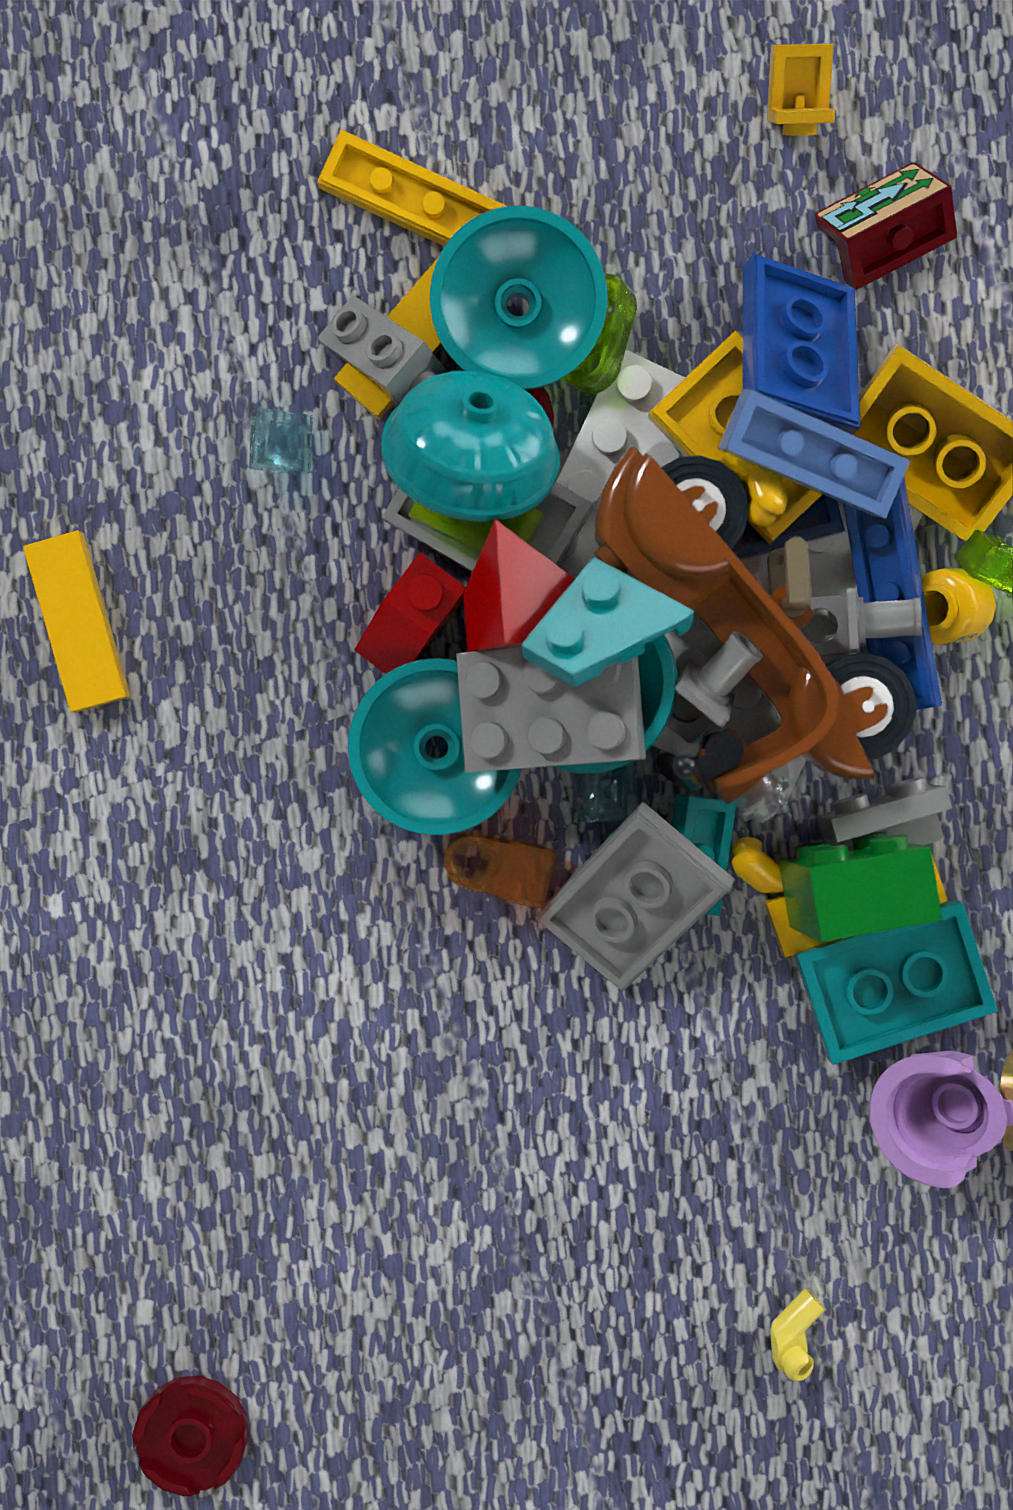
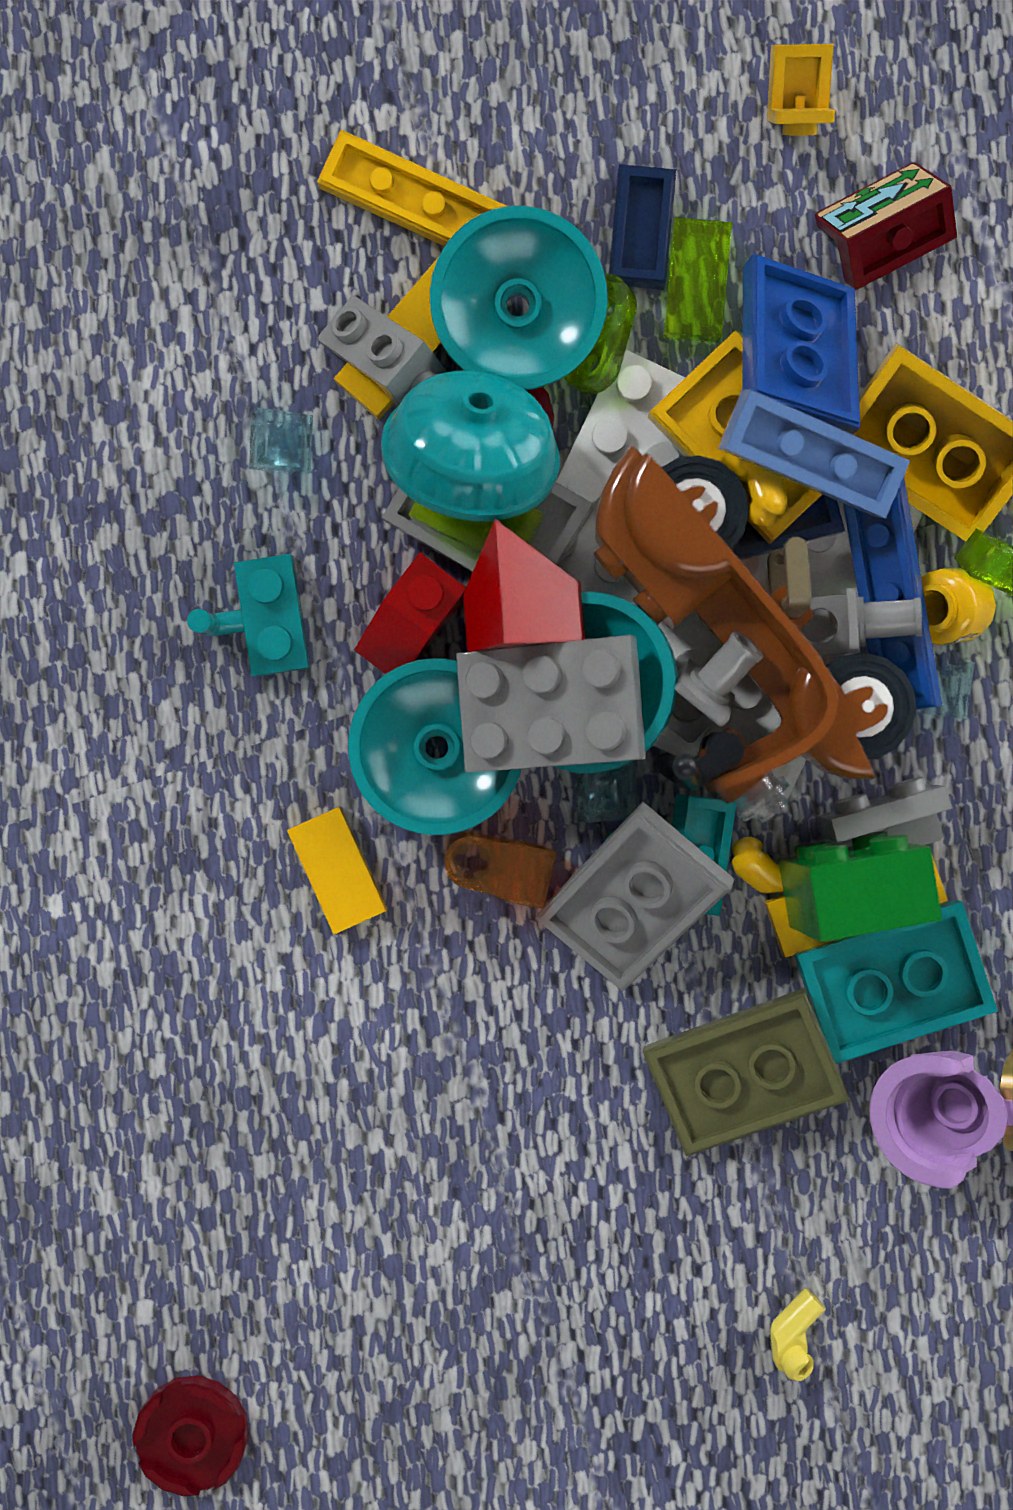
(76, 621): yellow tile -> none
(267, 615): none -> teal plate
(337, 870): none -> yellow tile
(601, 623): teal wing -> none
(642, 225): none -> dark blue tile
(697, 279): none -> clear neon green tile
(746, 1072): none -> olive tile
(955, 691): none -> clear light blue tile

